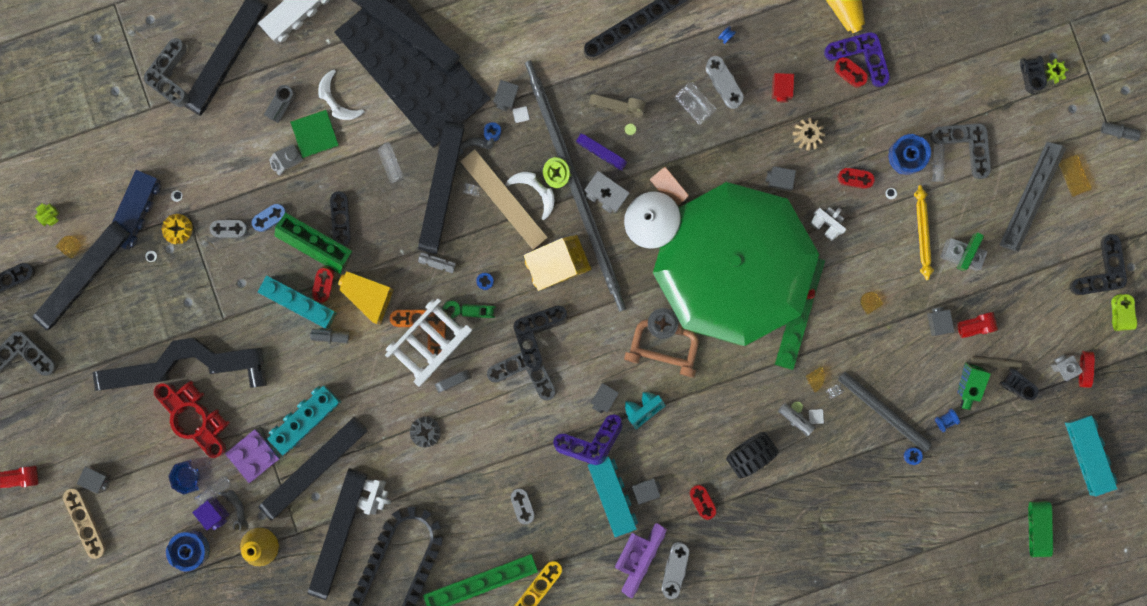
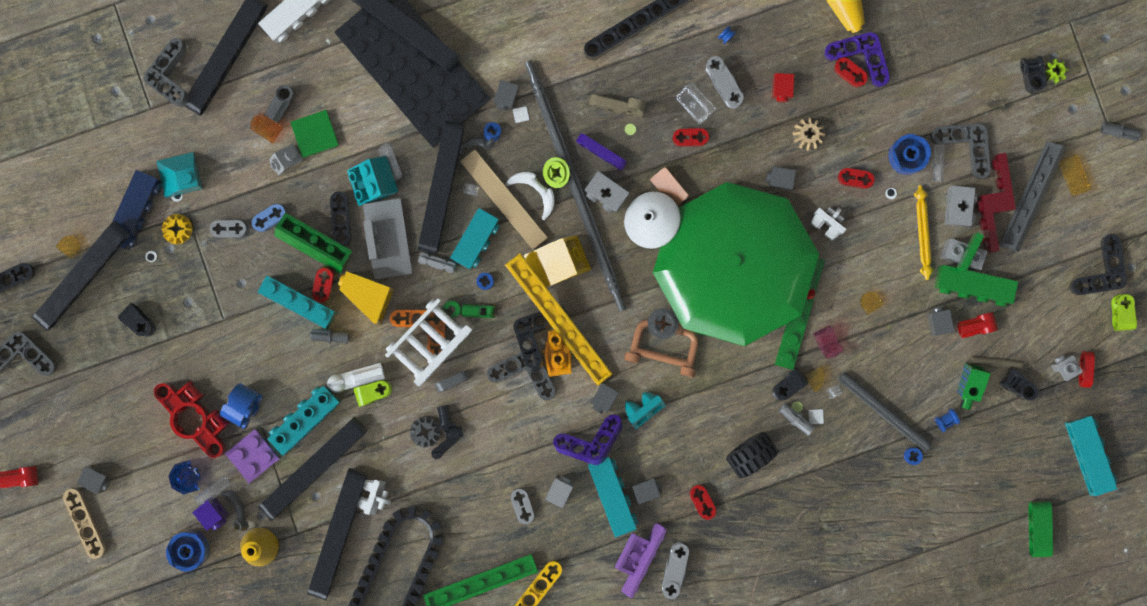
(47, 214): lime gear -> none
(134, 318): none -> black piece
(179, 175): none -> teal slope
(183, 349): black beam -> none
(241, 405): none -> blue brick
(265, 127): none -> clear orange bracket
(338, 111): white piece -> none
(355, 378): none -> white piece
(369, 393): none -> lime piece
(372, 180): none -> teal slope
(387, 239): none -> light grey bracket
(451, 430): none -> black pin
(475, 239): none -> teal brick
(557, 355): none -> light orange connector
(558, 319): none -> yellow tile
(559, 491): none -> light grey brick
(690, 142): none -> red beam
(792, 383): none -> black piece
(828, 342): none -> clear pink bracket
(954, 215): none -> light grey brick
(976, 285): none -> green brick
(996, 203): none -> dark red bracket

